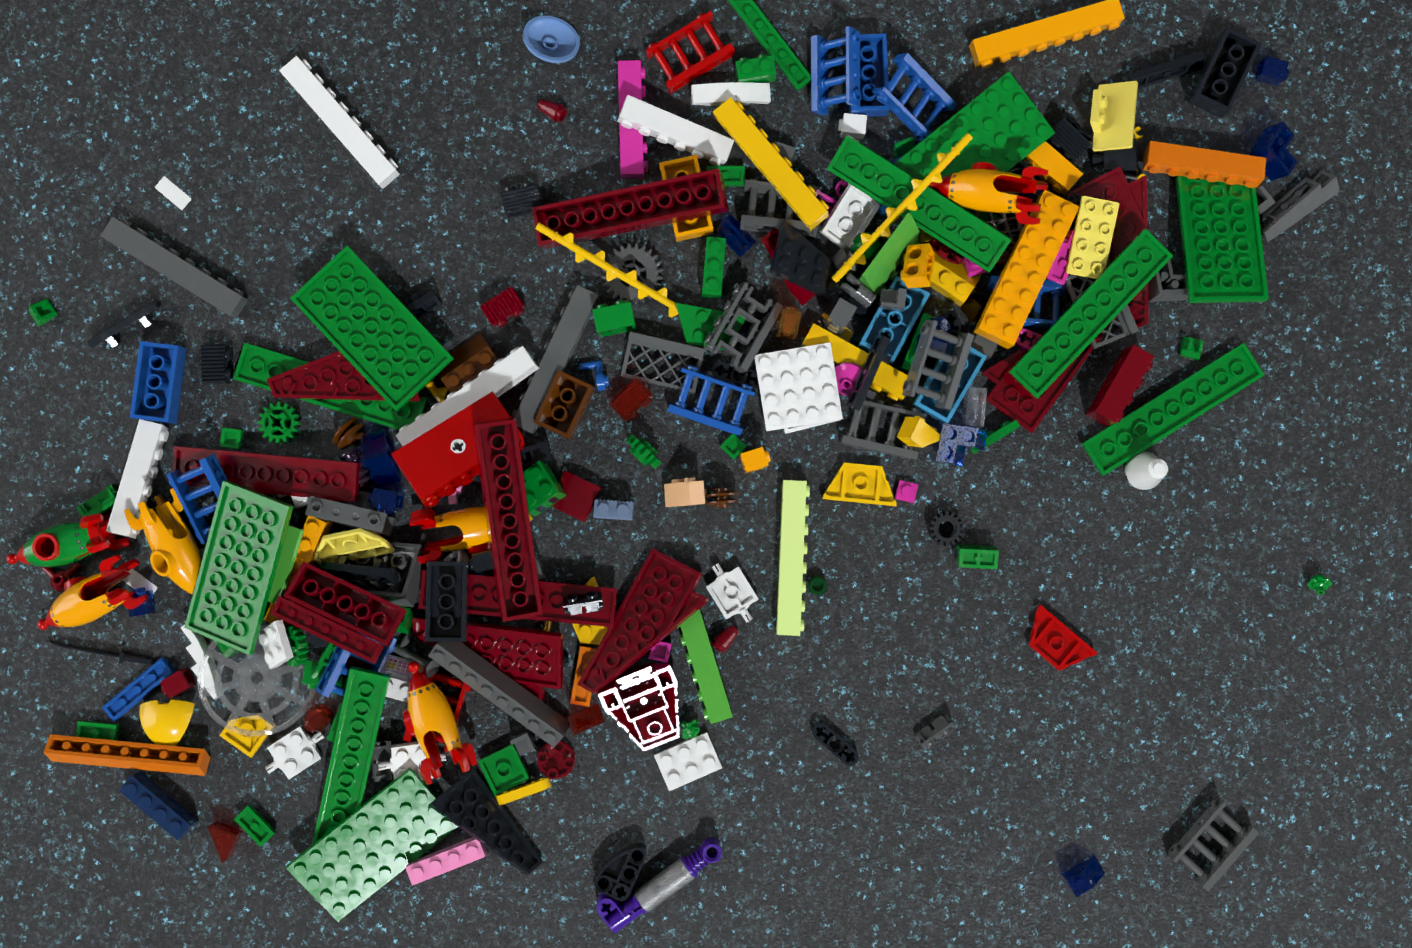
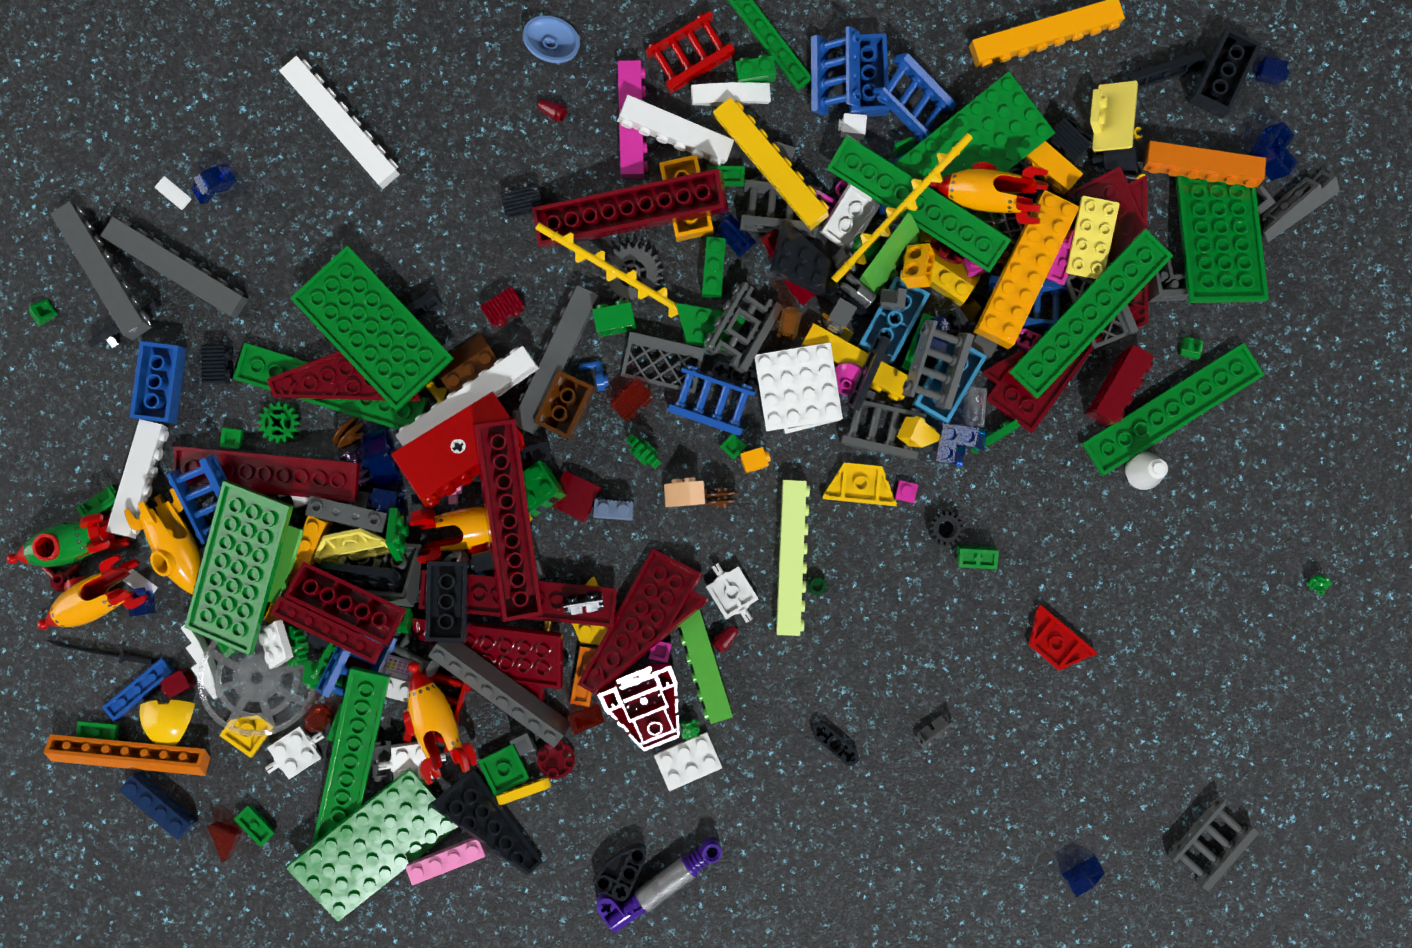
(101, 271): none -> dark grey brick
(212, 181): none -> clear blue brick
(396, 534): none -> green plate

